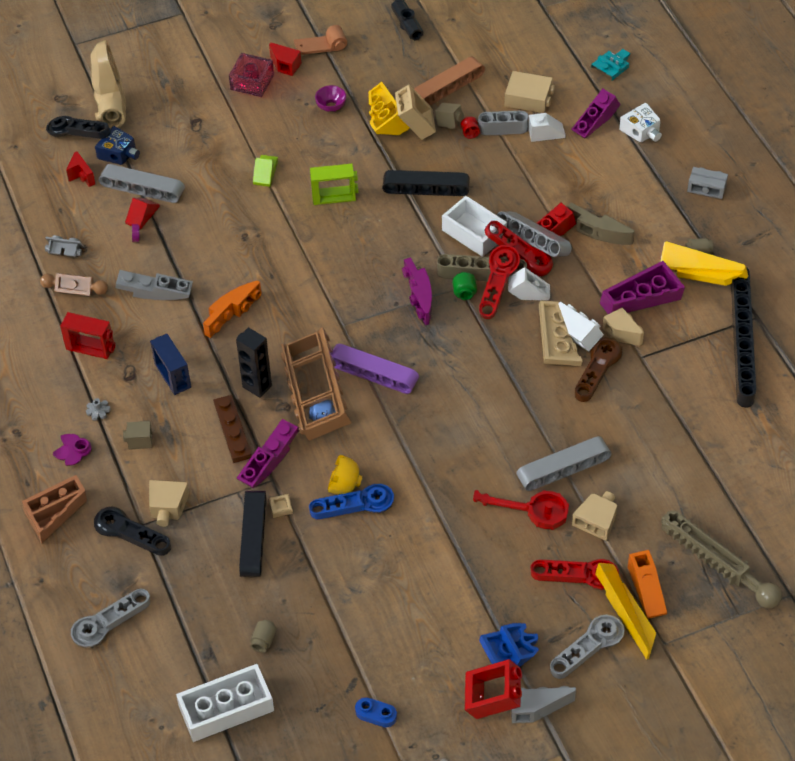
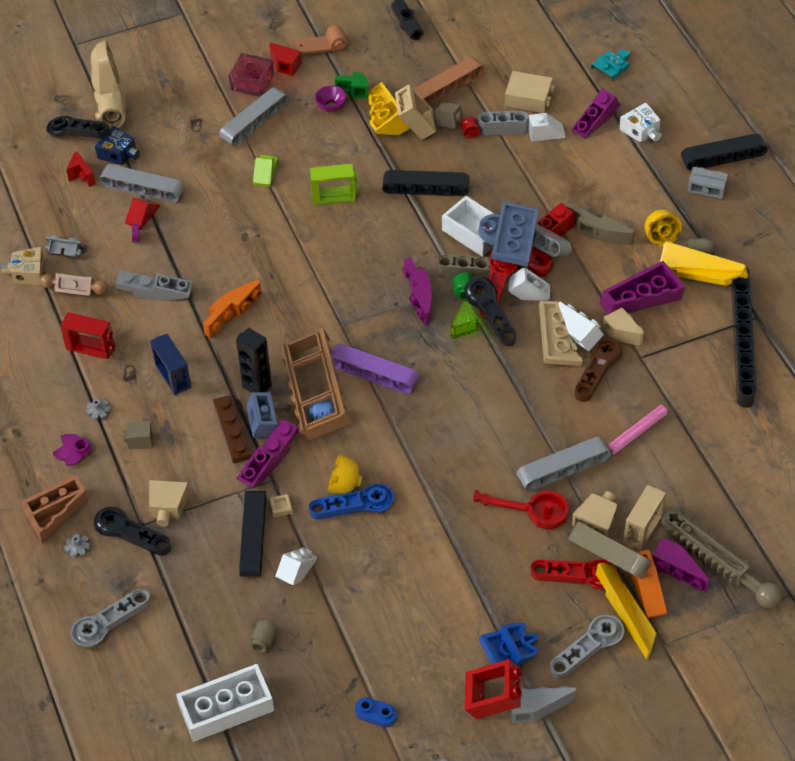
(25, 266): none -> tan torso
(77, 545): none -> light grey plant
(254, 116): none -> light grey beam
(261, 414): none -> sand blue brick
(295, 565): none -> white slope
(355, 84): none -> green brick
(465, 321): none -> clear neon green slope
(489, 306): none -> black beam
(510, 233): none -> sand blue plate
(610, 550): none -> dark tan beam
(637, 429): none -> bright pink axle
(644, 517): none -> tan window
(662, 226): none -> yellow cylinder
(676, 562): none -> magenta slope
(724, 151): none -> black beam

